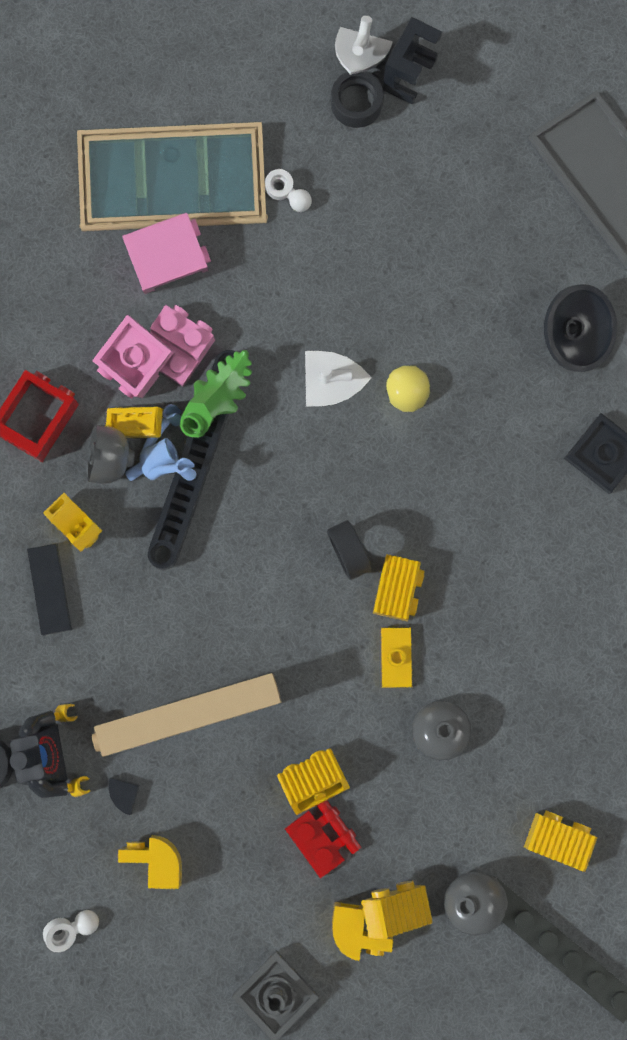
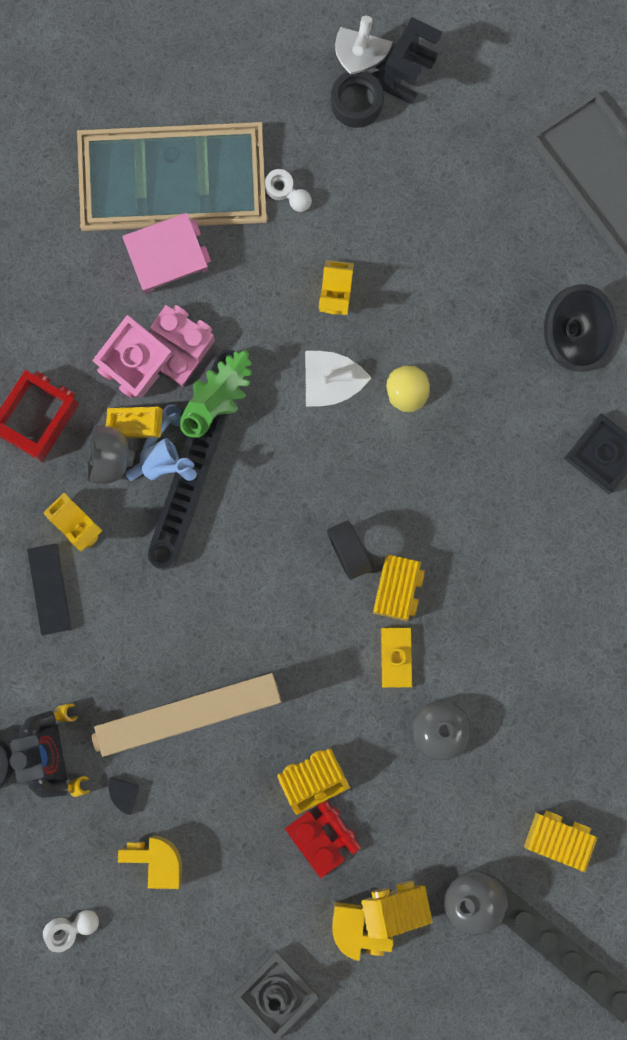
(336, 287): none -> yellow brick

